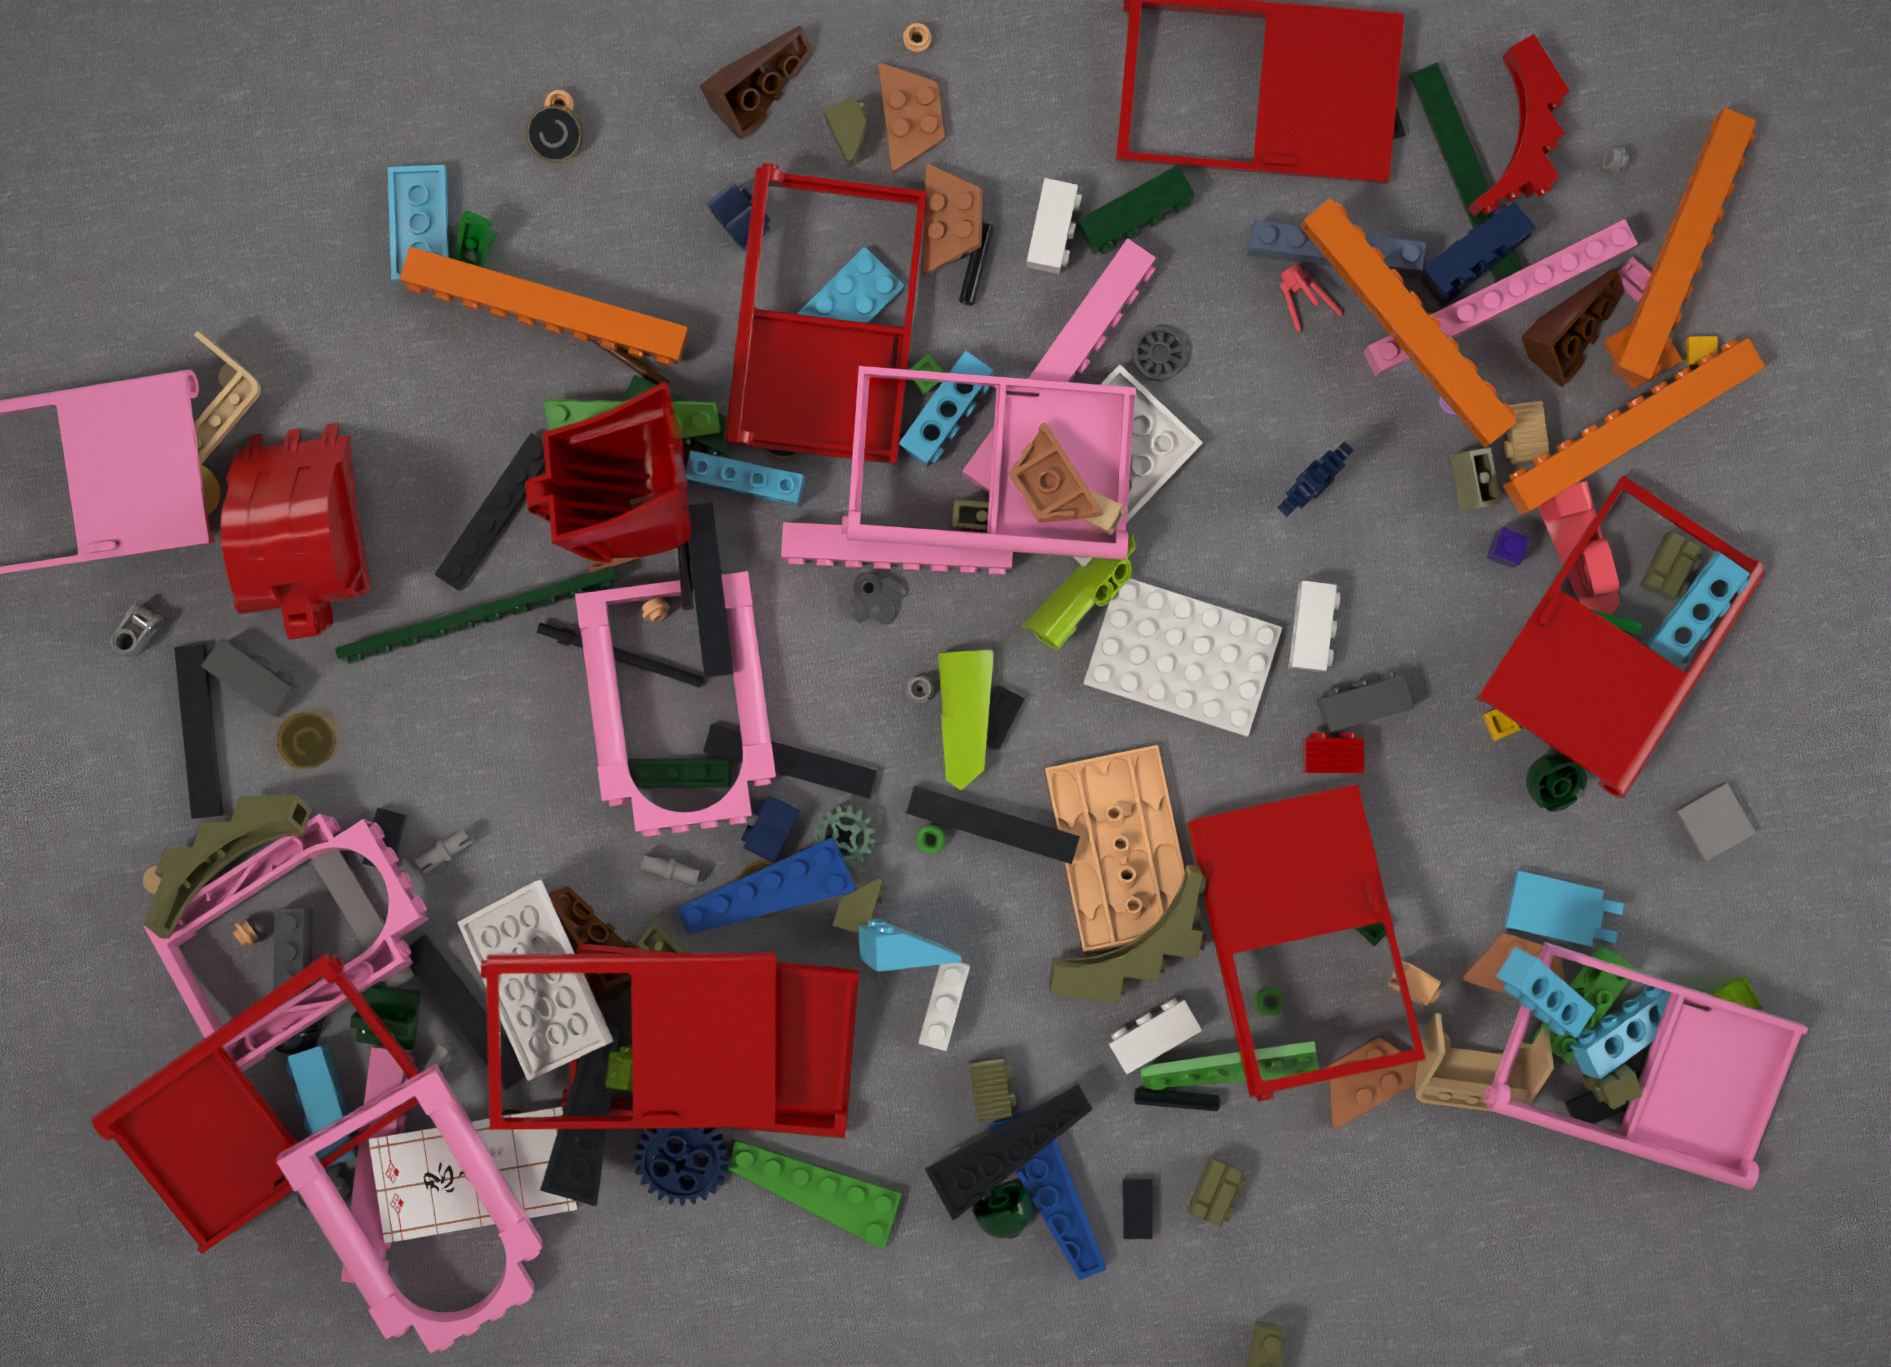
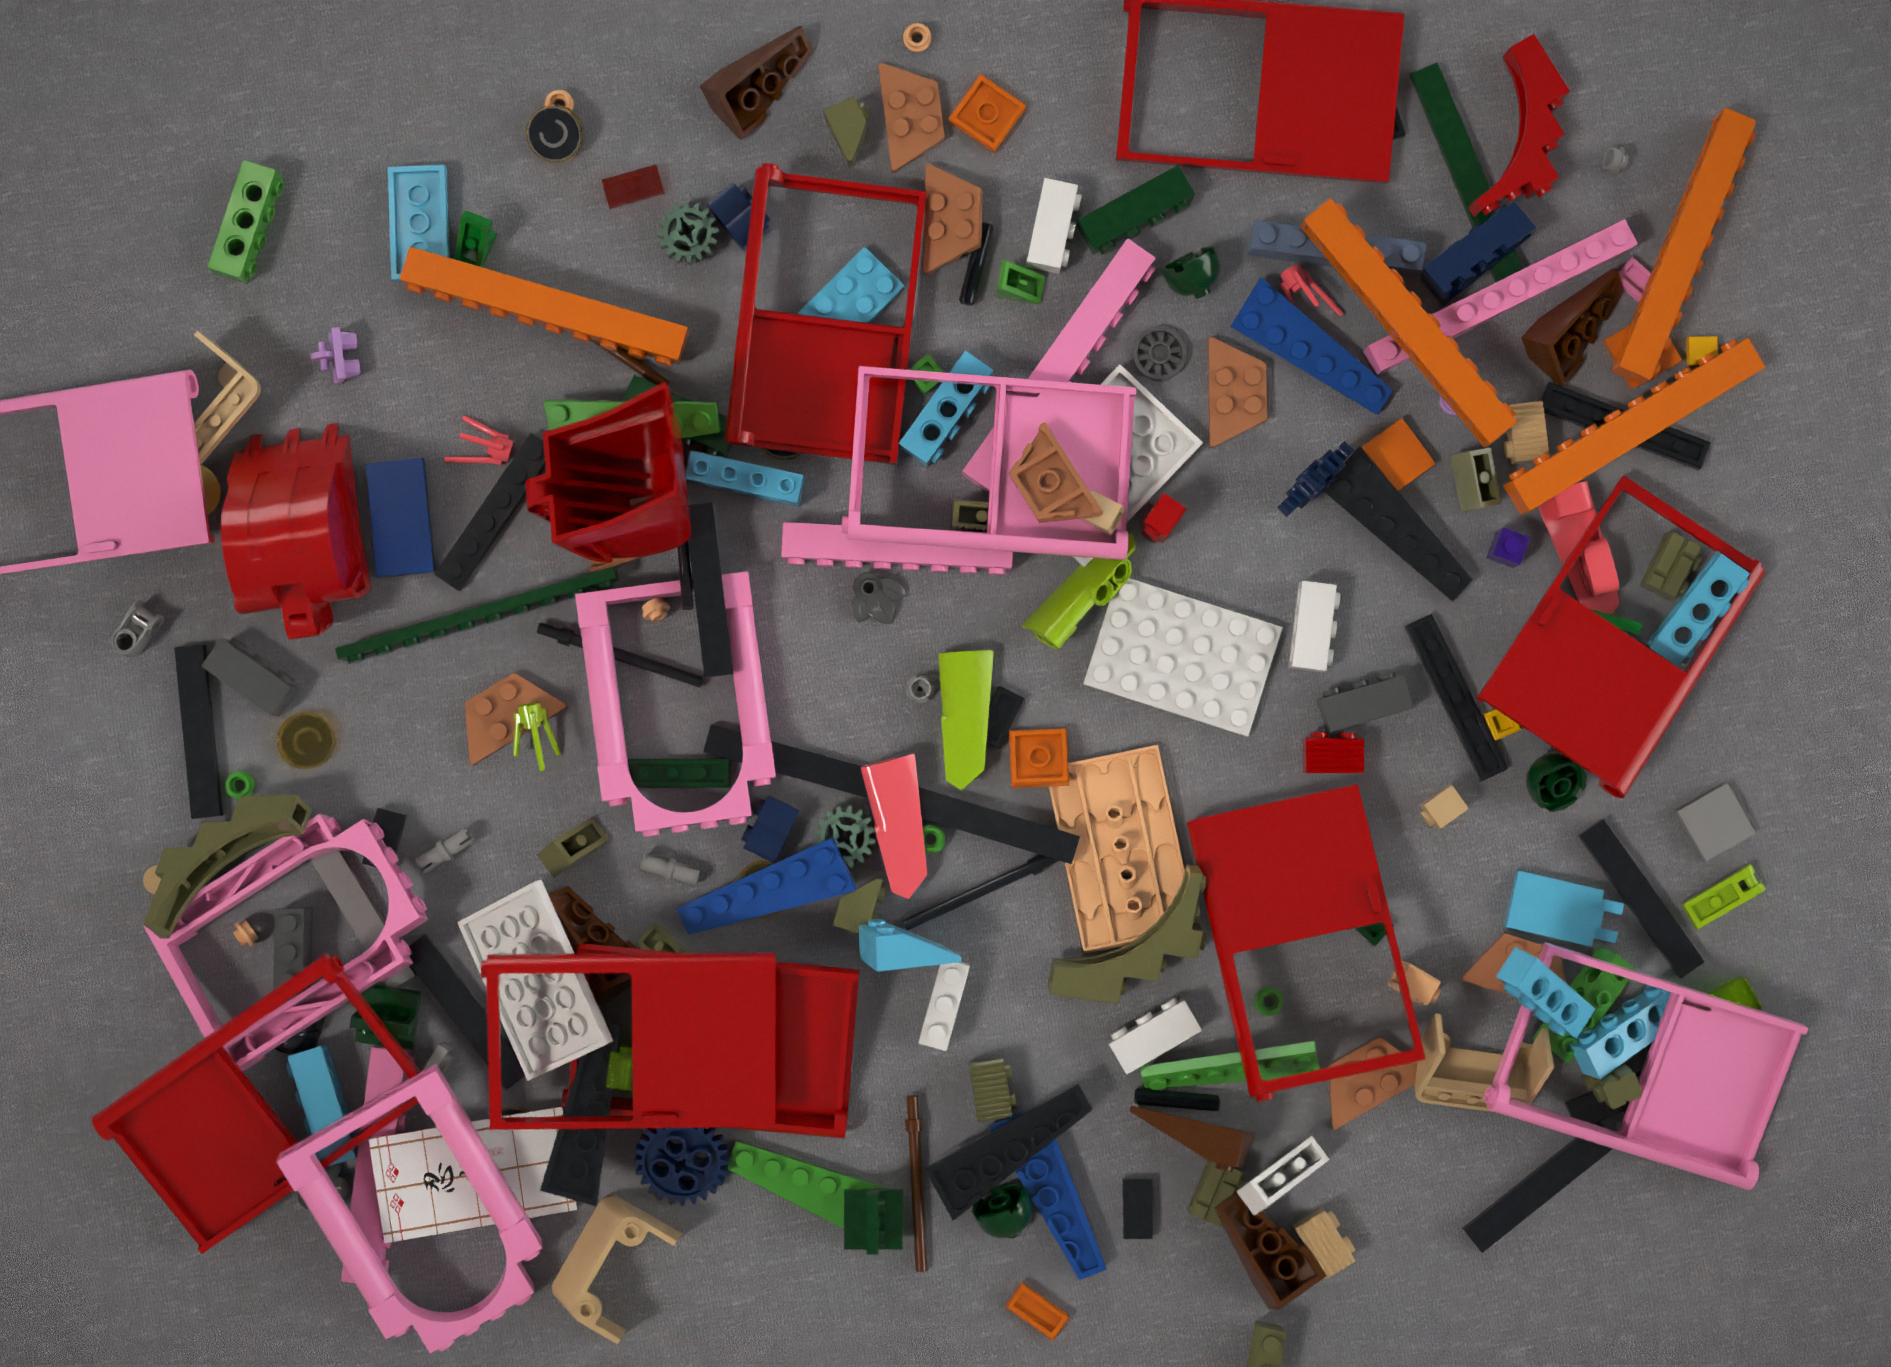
(231, 784): none -> bright green plate
(250, 179): none -> bright green brick
(338, 343): none -> lavender hips
(400, 517): none -> blue tile
(491, 714): none -> nougat wing
(499, 447): none -> coral plant
(531, 716): none -> lime plant
(572, 847): none -> olive slope
(610, 1221): none -> tan windscreen
(633, 186): none -> clear red plate
(678, 238): none -> sand green gear
(873, 1220): none -> dark green bracket
(898, 821): none -> coral panel
(913, 1126): none -> reddish brown bar
(987, 113): none -> orange tile
(1020, 284): none -> bright green slope
(1035, 865): none -> black bar
(1037, 1310): none -> orange tile
(1039, 758): none -> orange tile
(1162, 519): none -> red brick
(1193, 273): none -> dark green cylinder
(1213, 1142): none -> reddish brown wedge
(1234, 392): none -> nougat wing
(1271, 1258): none -> reddish brown wedge
(1282, 1175): none -> white brick
(1294, 337): none -> blue wing
(1324, 1242): none -> tan brick
(1382, 509): none -> black wing
(1399, 454): none -> orange tile
(1442, 807): none -> tan brick
(1455, 698): none -> black tile
(1533, 1191): none -> black tile
(1586, 411): none -> black tile
(1641, 898): none -> black tile
(1722, 897): none -> lime plate

